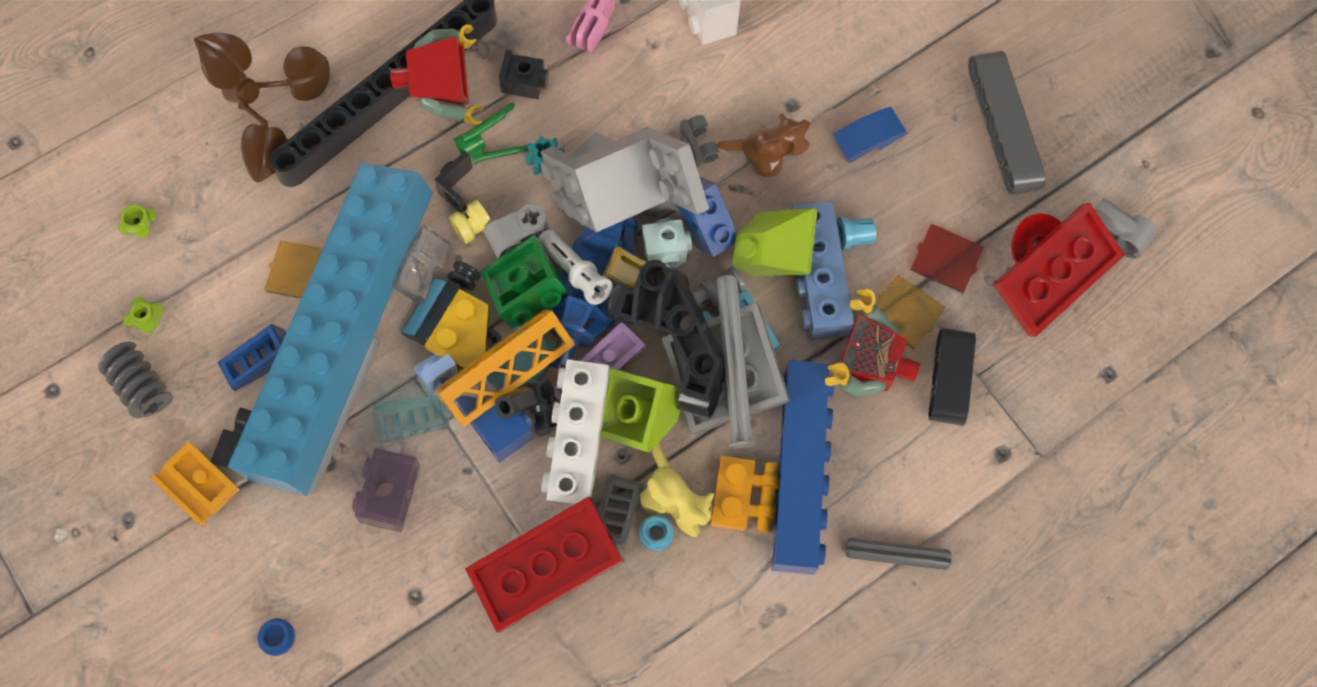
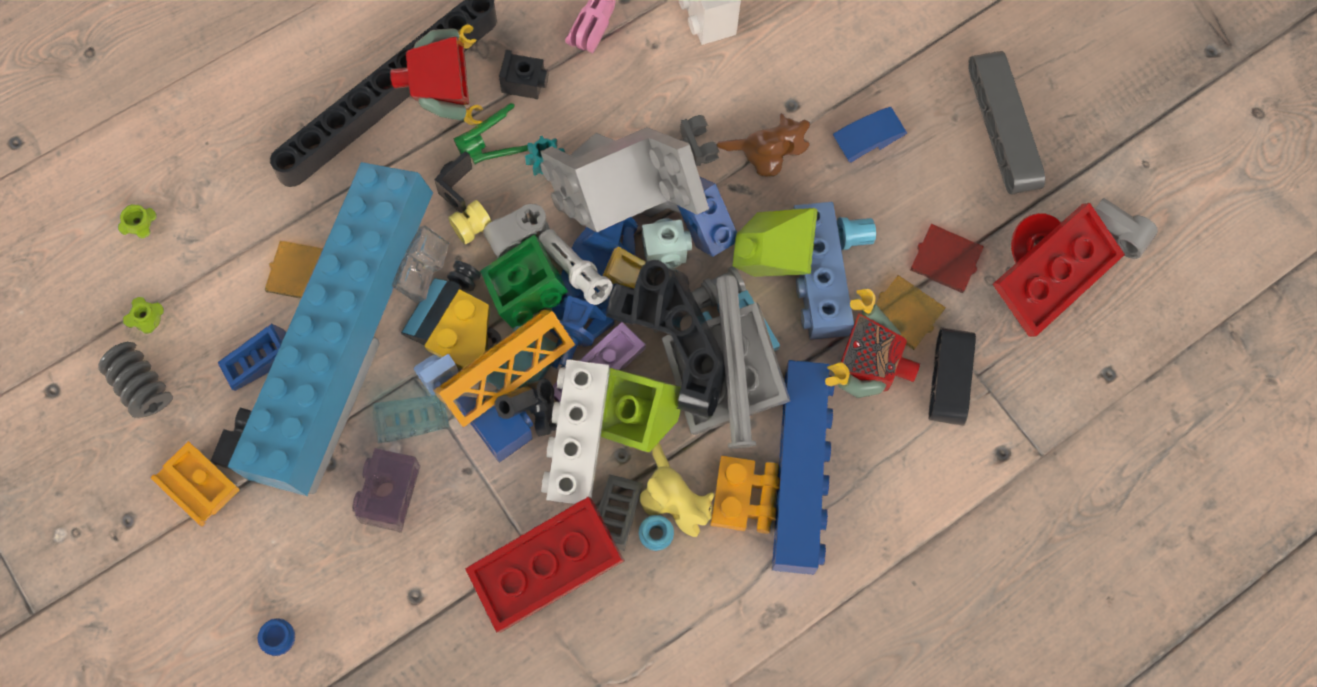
(223, 64): reddish brown plant -> none
(898, 553): dark grey axle -> none

